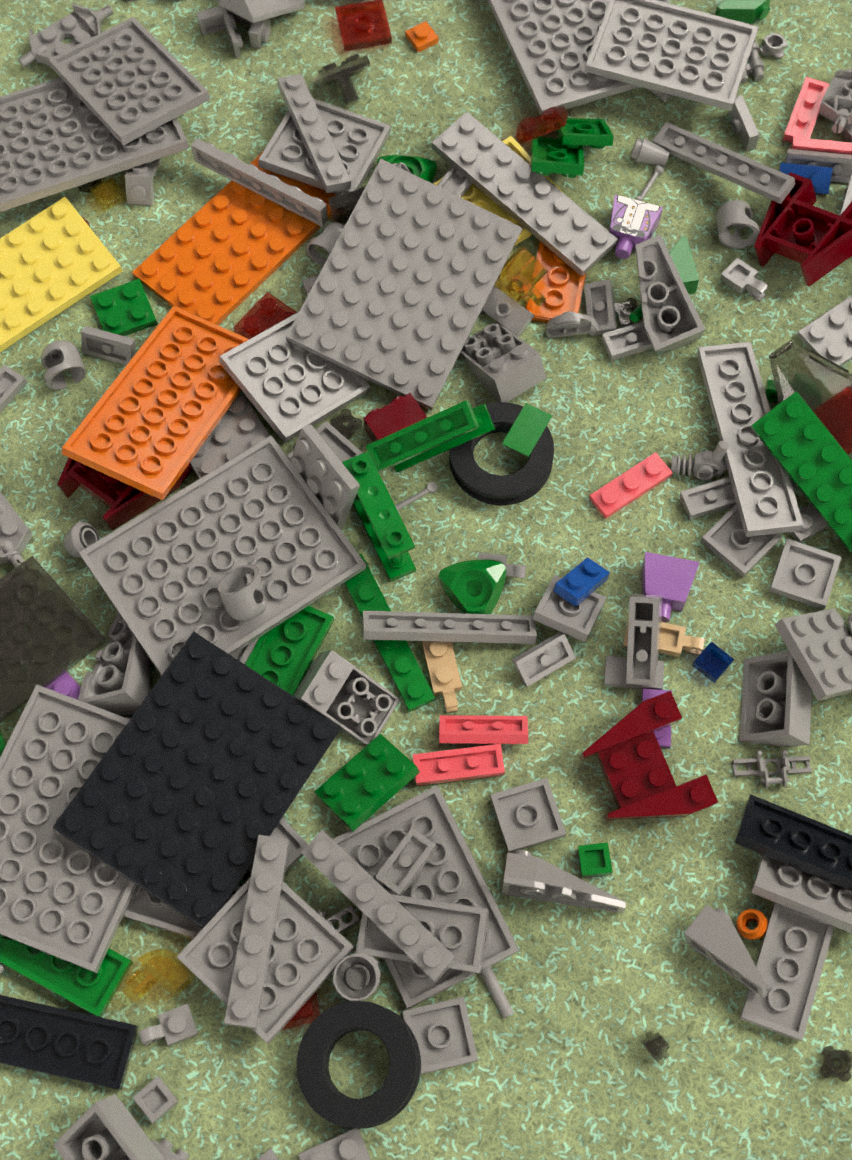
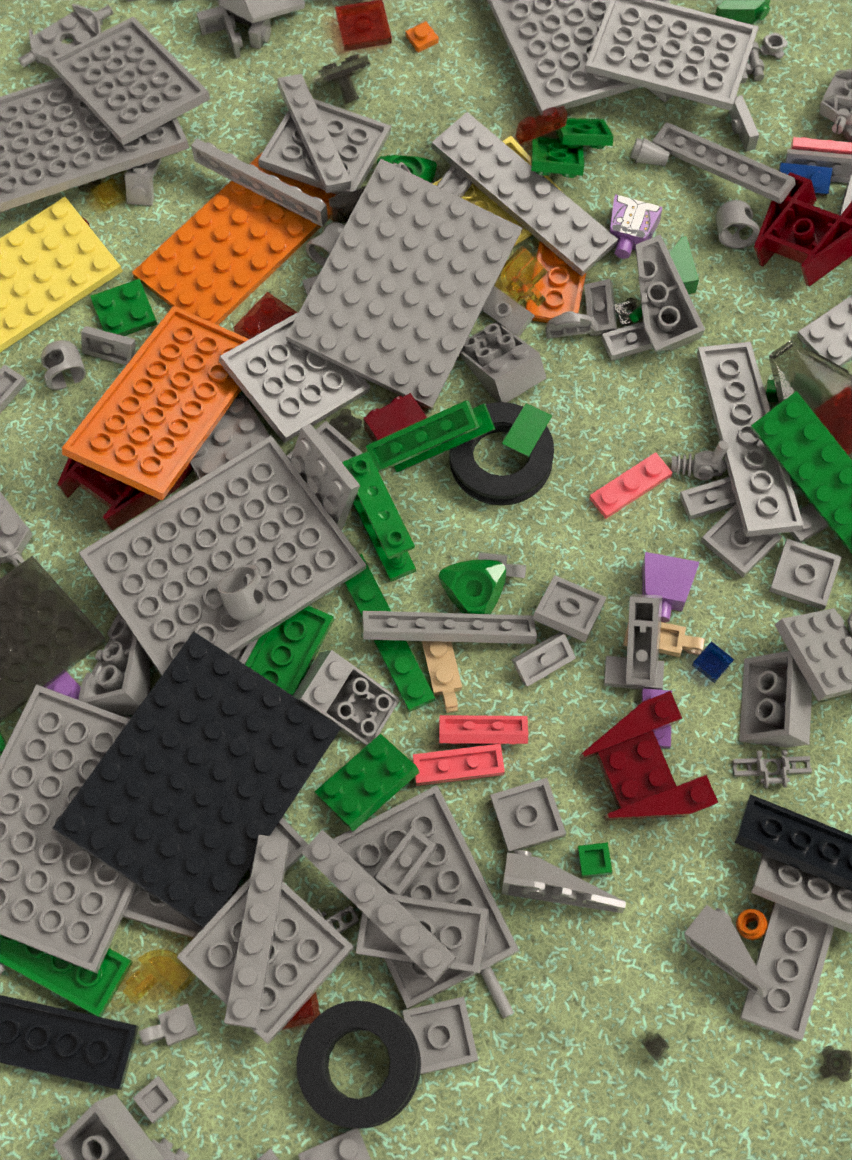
(79, 538): light grey cone -> none
(357, 969): light grey helmet -> none
(431, 488): light grey hinge -> none
(581, 581): blue plate -> none
(658, 170): light grey hinge -> none
(741, 277): light grey plate -> none
(806, 110): coral plate -> none

